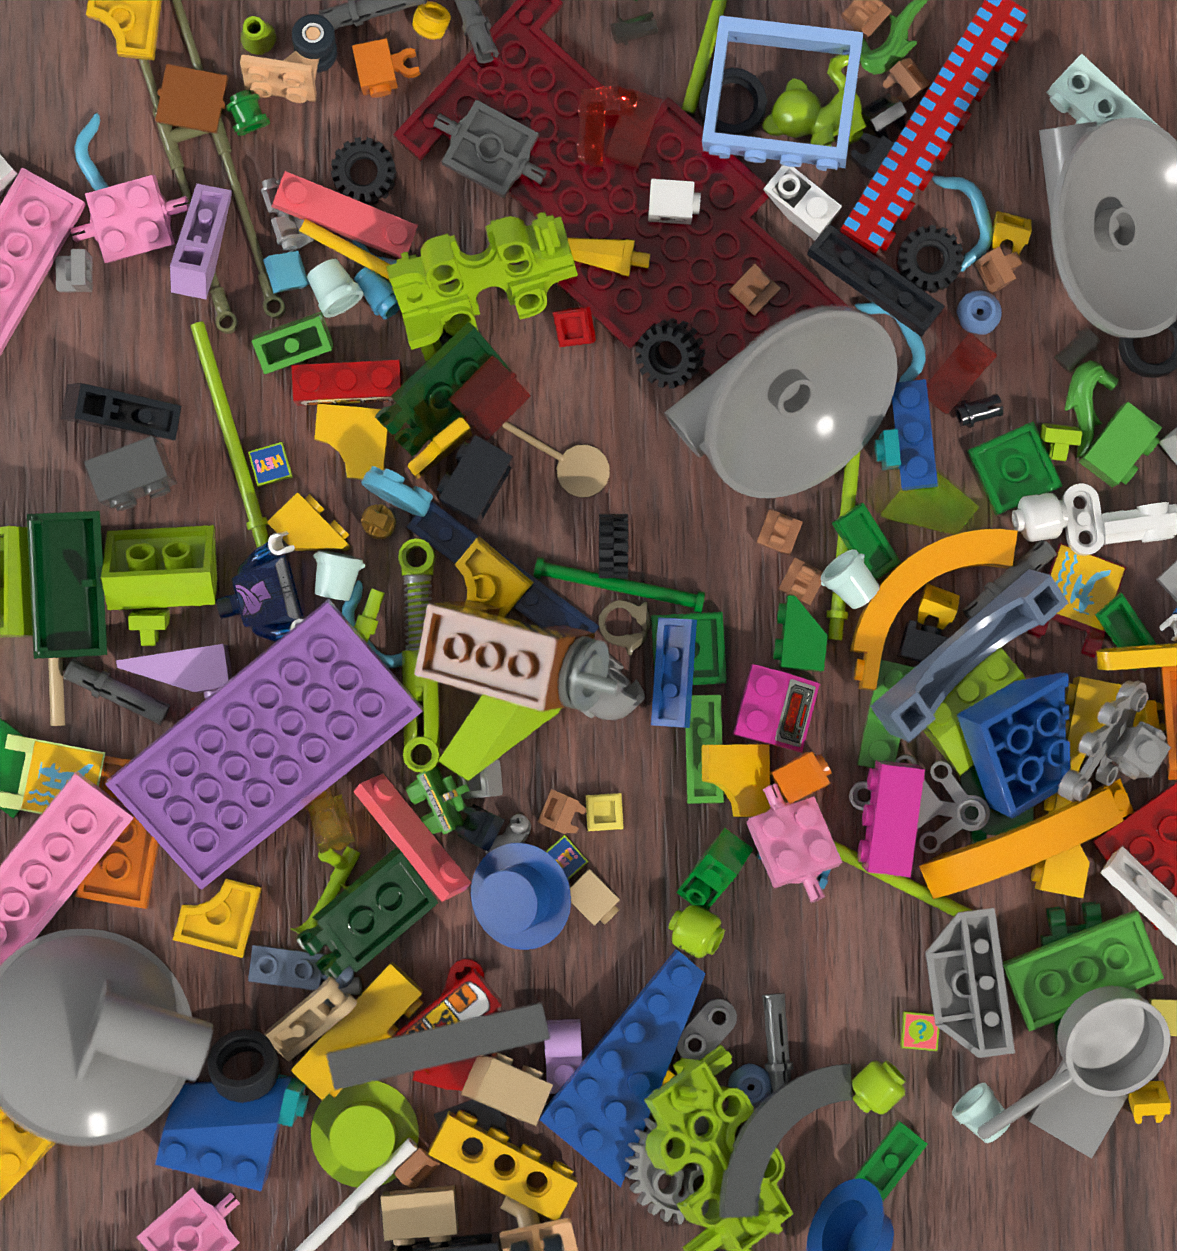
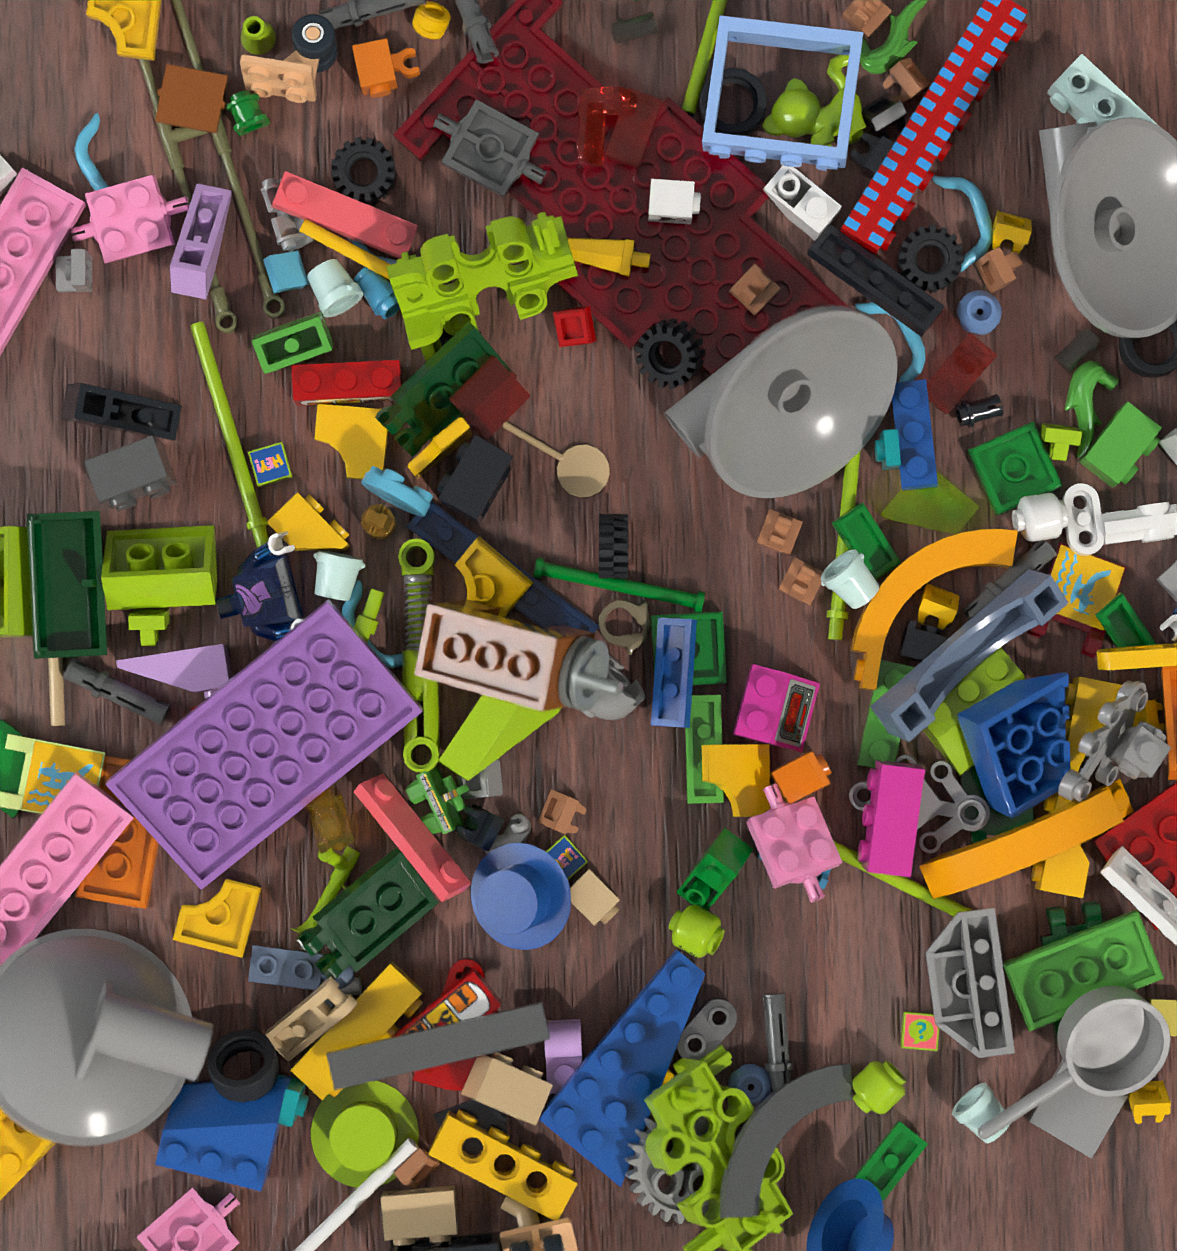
(604, 812): light yellow tile -> none
(802, 638): green slope -> none

